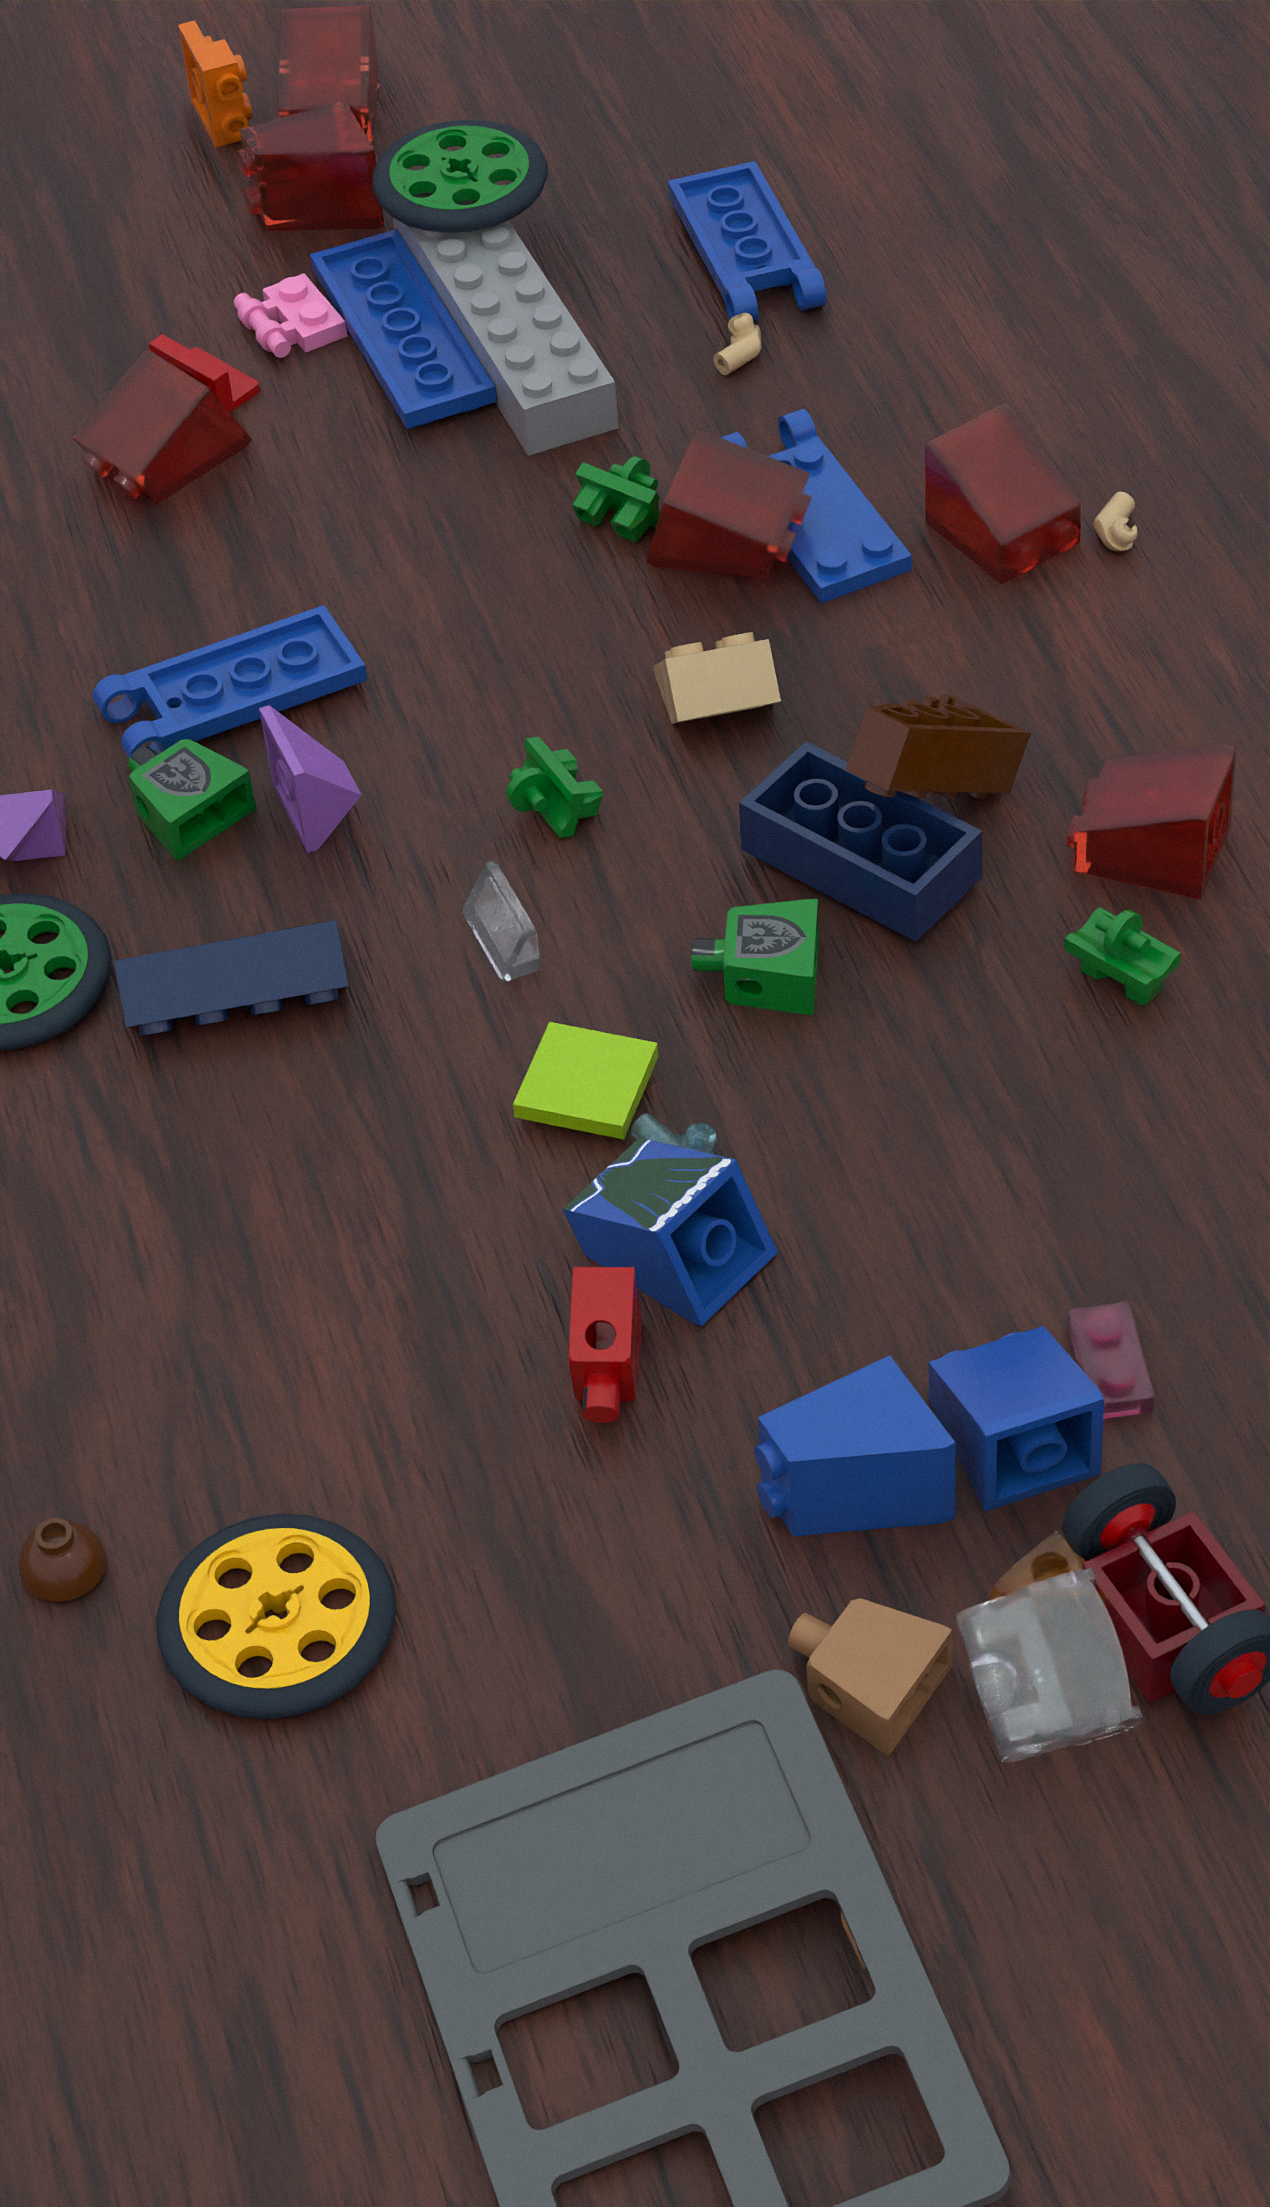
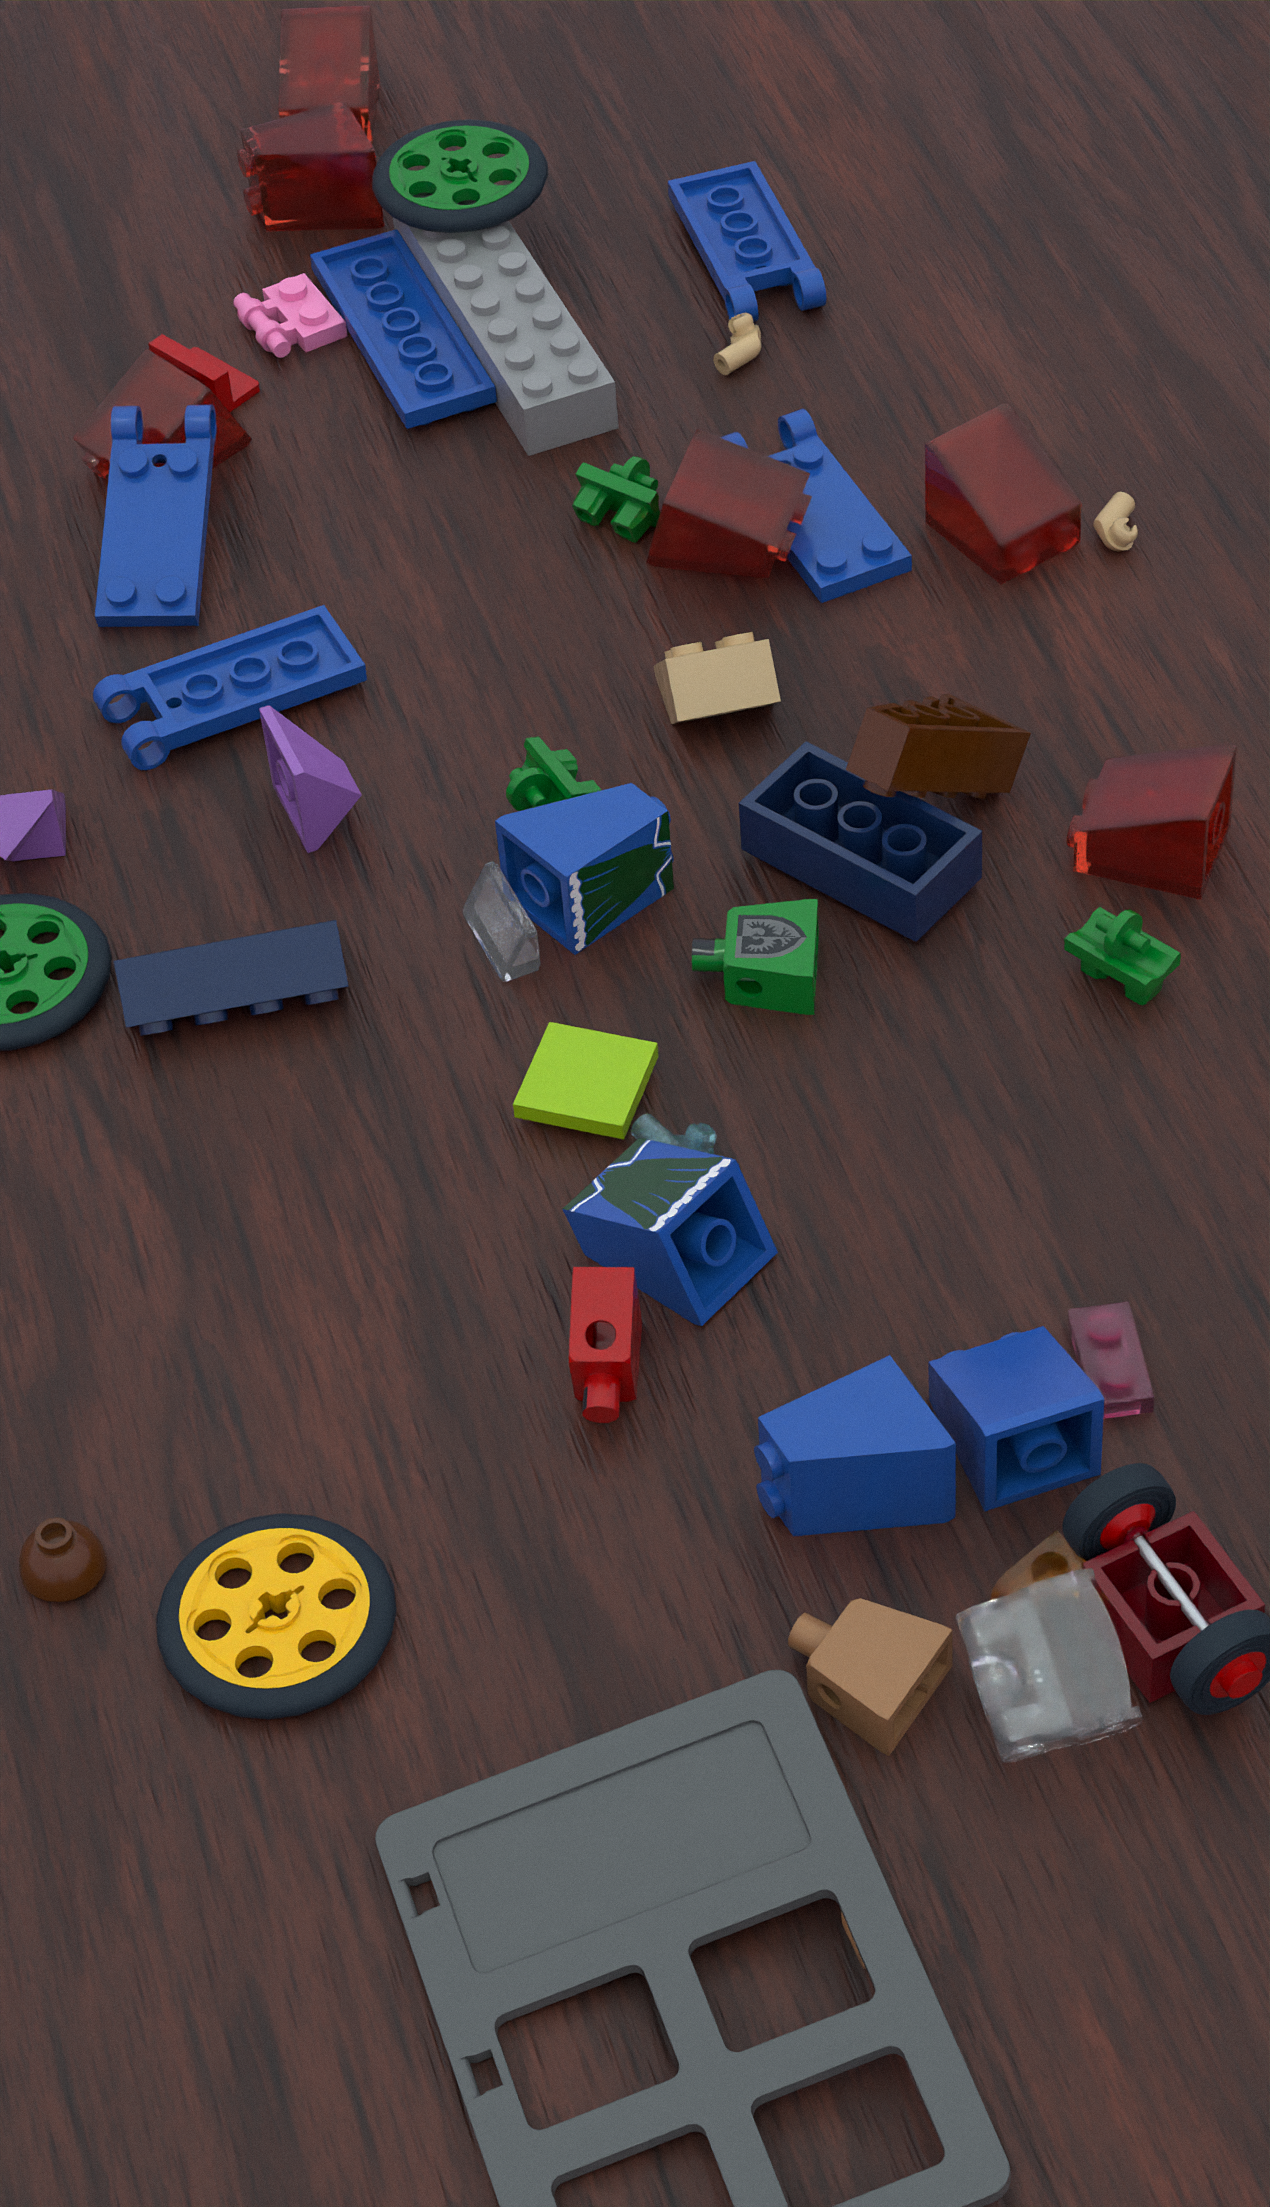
(155, 523): none -> blue hinge
(188, 794): green torso -> none
(215, 84): orange plate -> none
(587, 861): none -> blue slope

